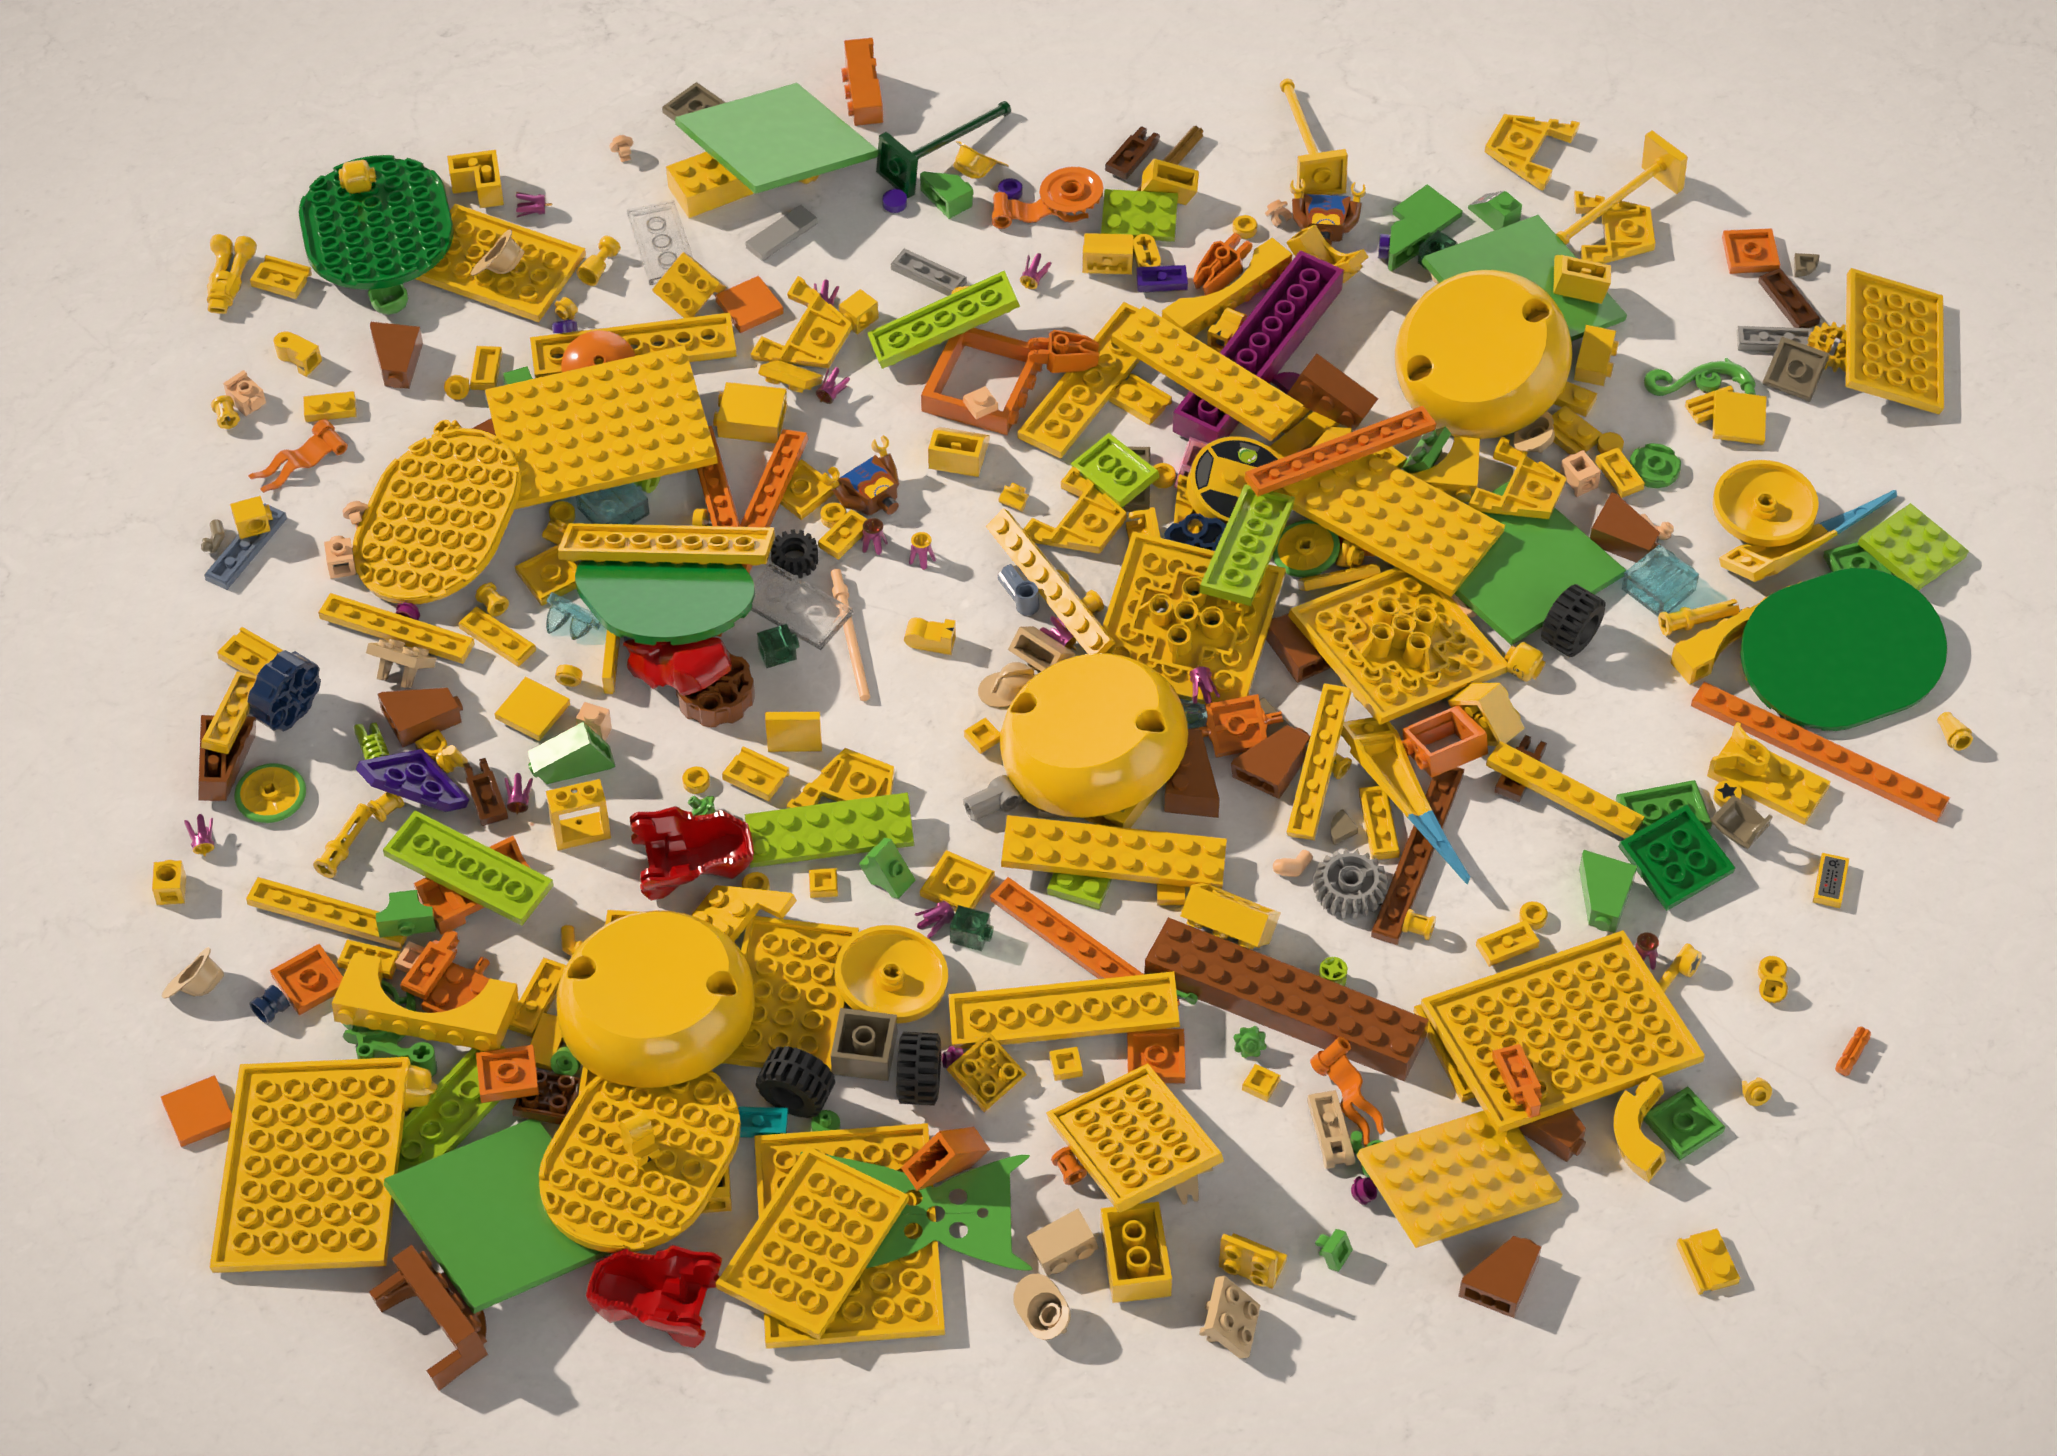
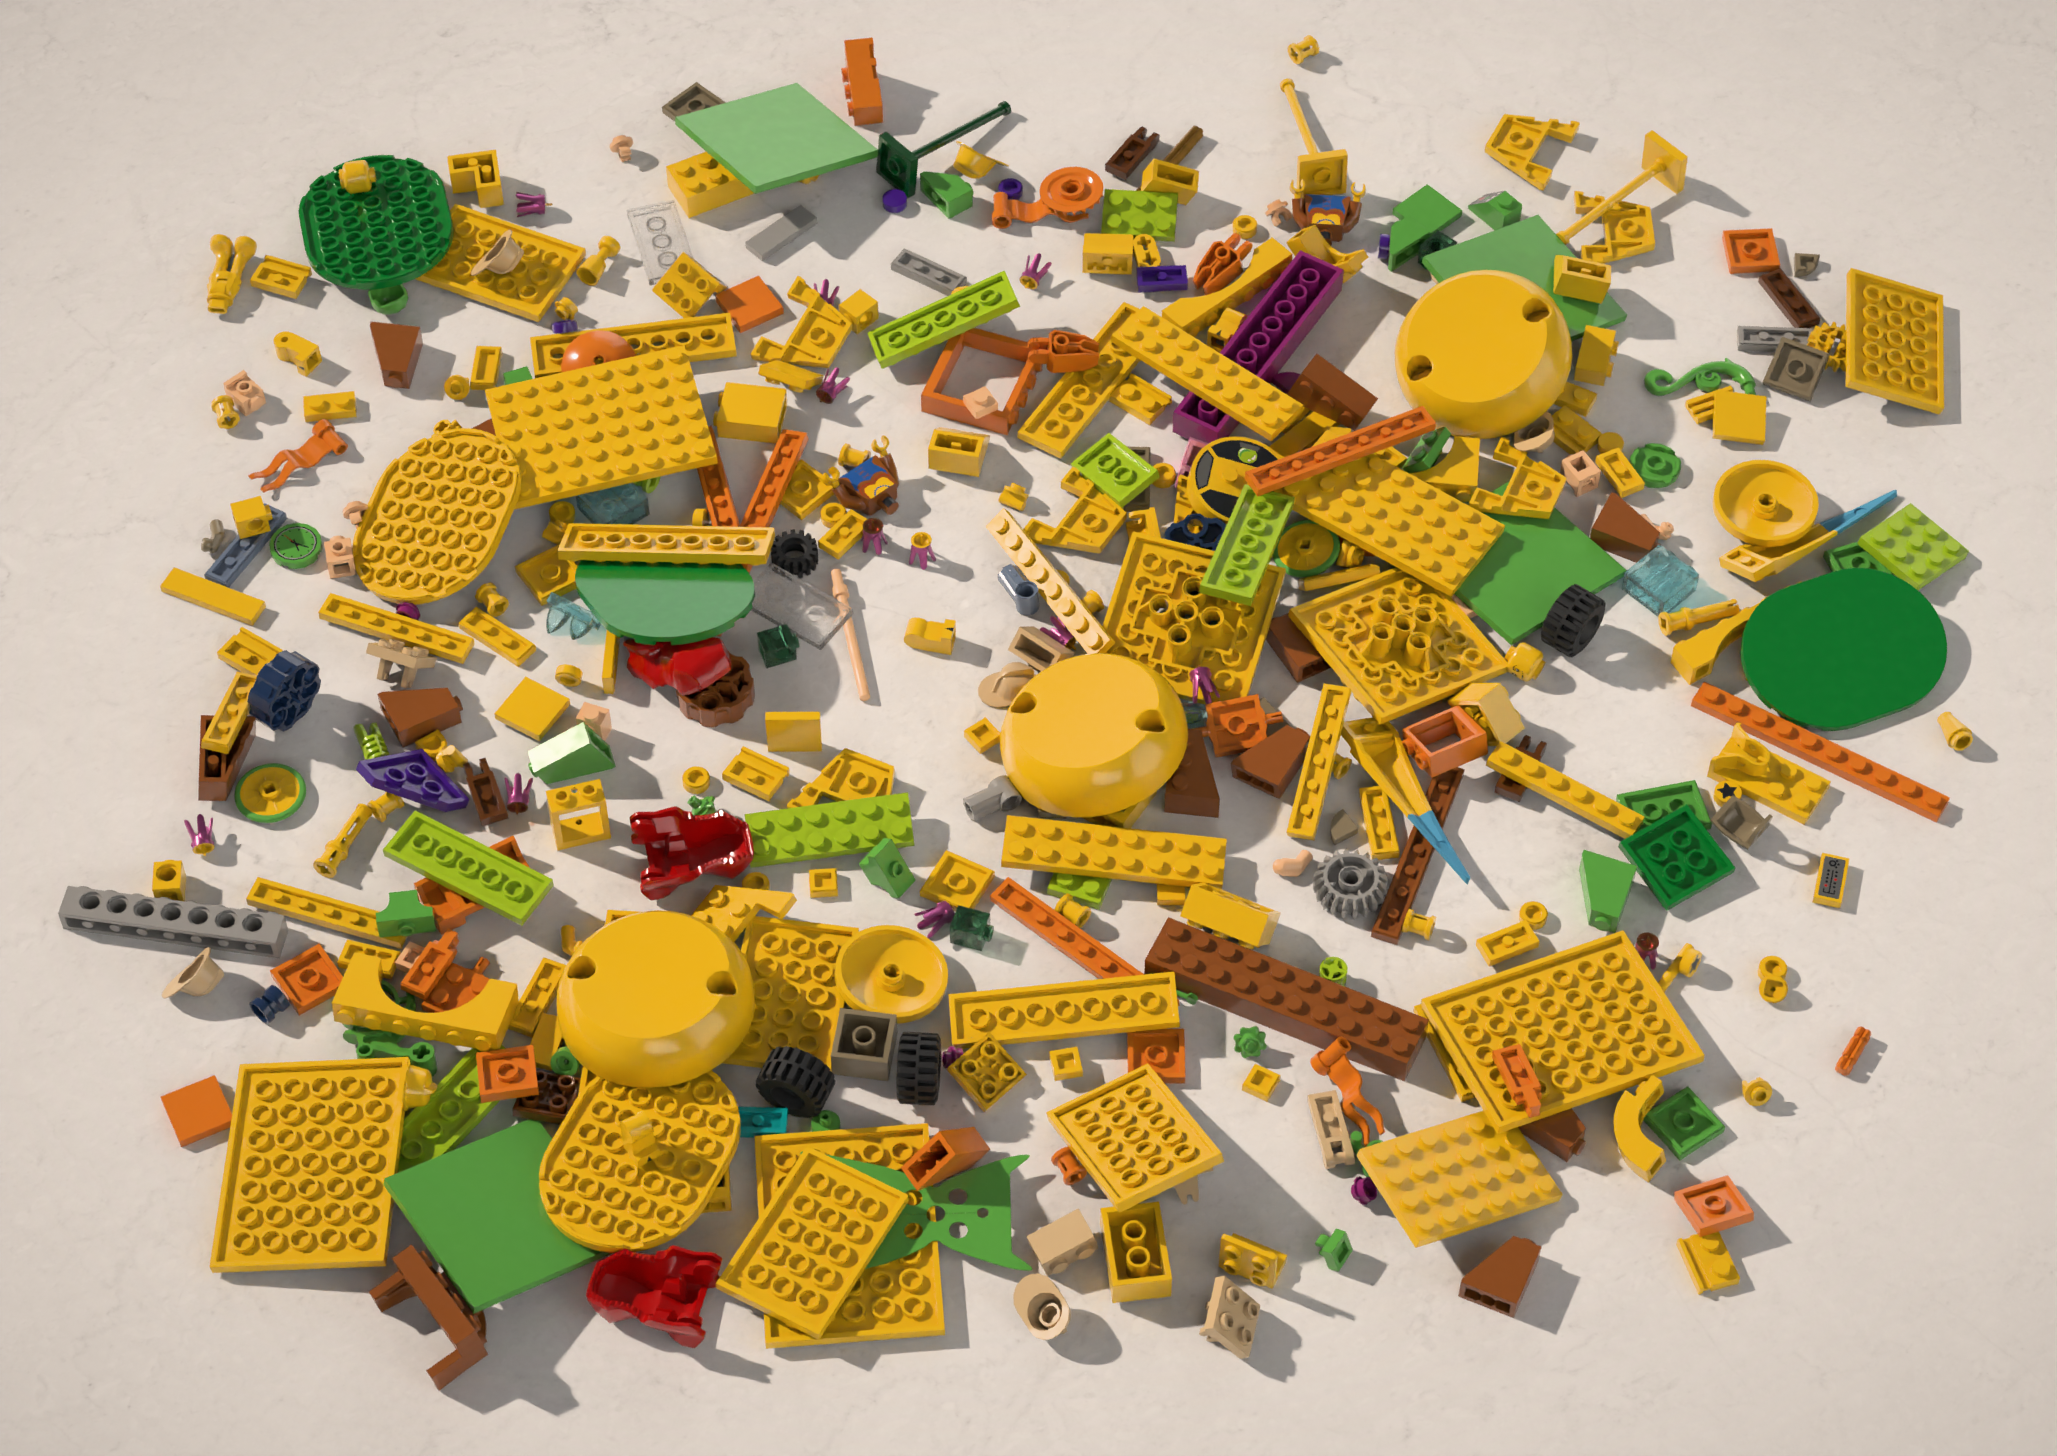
(78, 914): none -> light grey brick
(213, 596): none -> yellow tile
(295, 545): none -> bright green tile
(852, 457): none -> yellow bush
(1072, 910): none -> yellow bush
(1302, 54): none -> yellow bush
(1714, 1206): none -> orange tile

